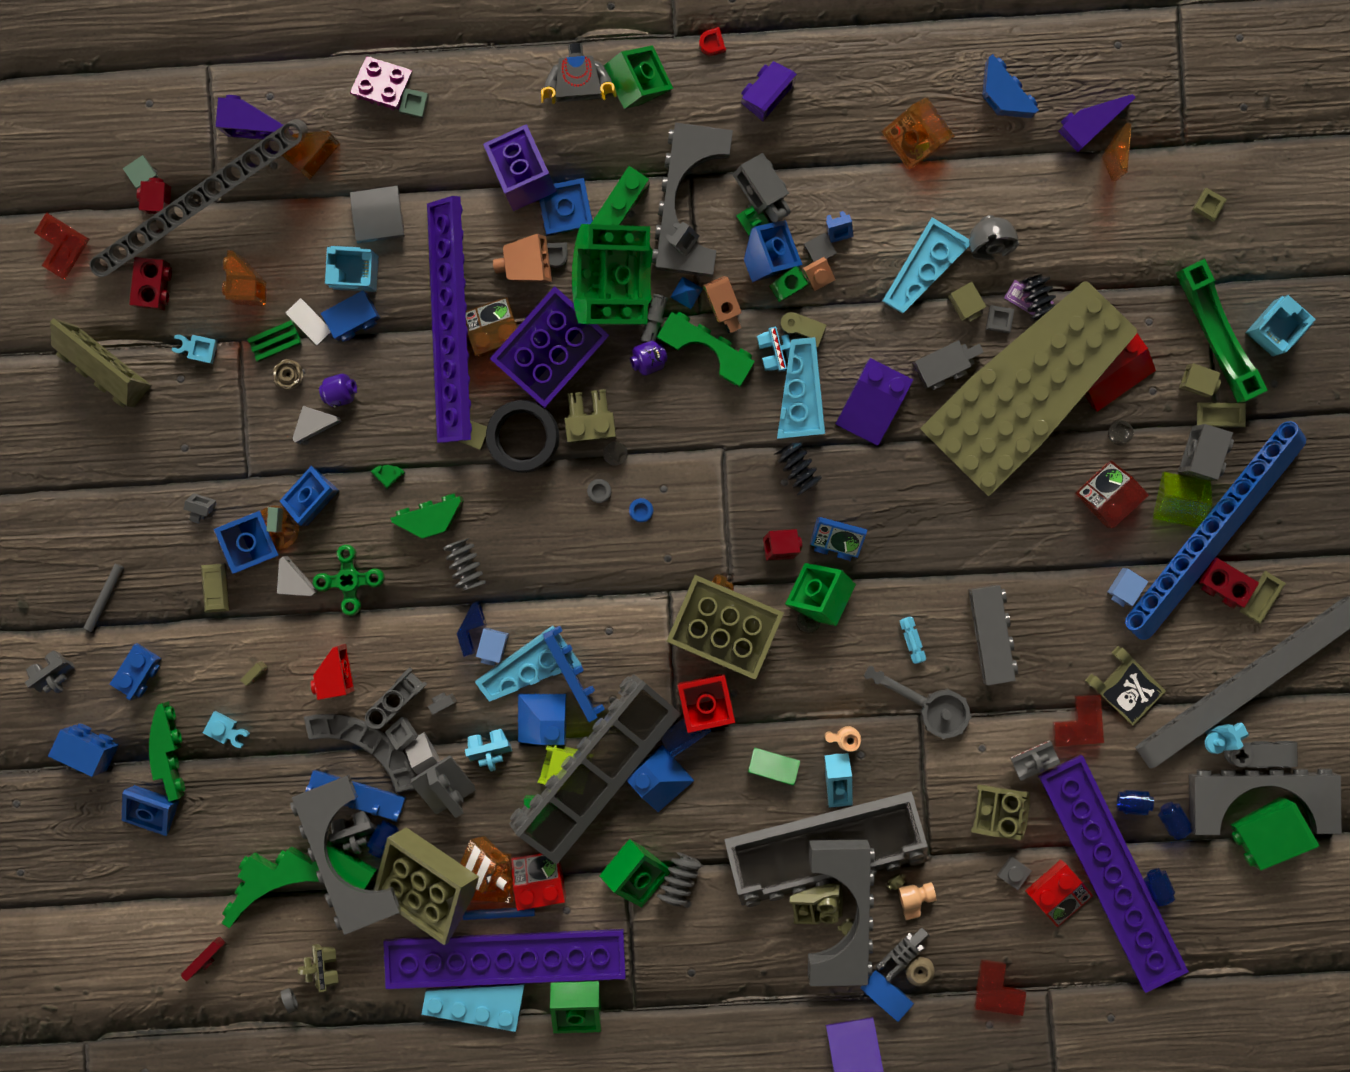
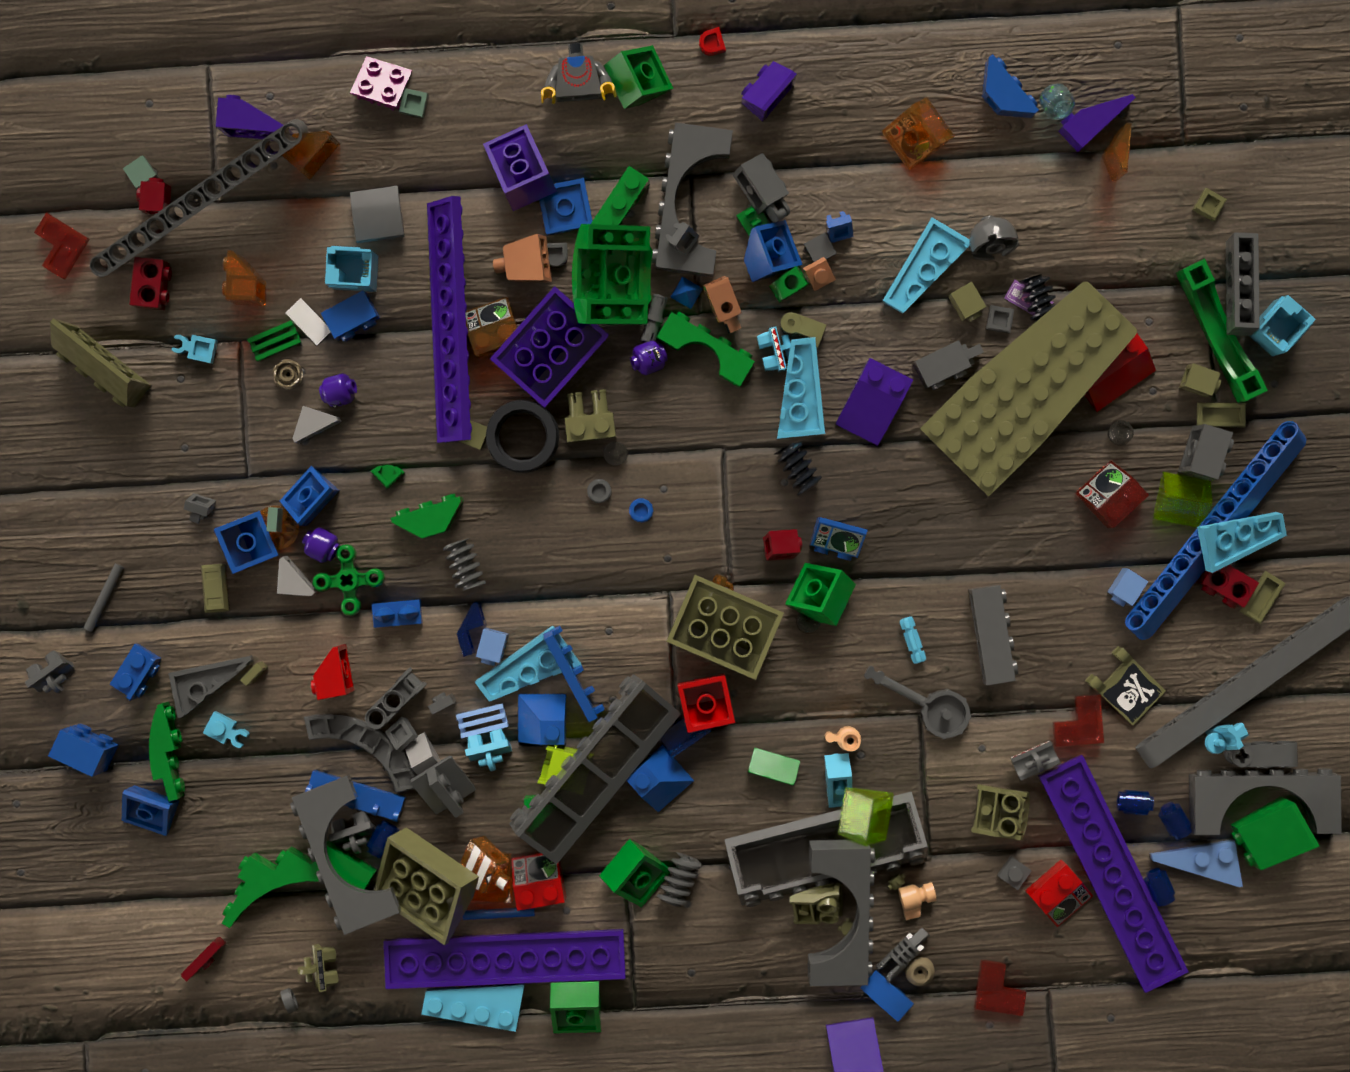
(196, 684): none -> dark grey wing
(320, 545): none -> dark purple head
(397, 613): none -> blue tile
(462, 725): none -> light blue tile
(865, 815): none -> clear neon green slope
(1057, 101): none -> clear light blue head
(1210, 860): none -> medium blue wing
(1235, 539): none -> medium azure wing
(1242, 284): none -> dark grey brick

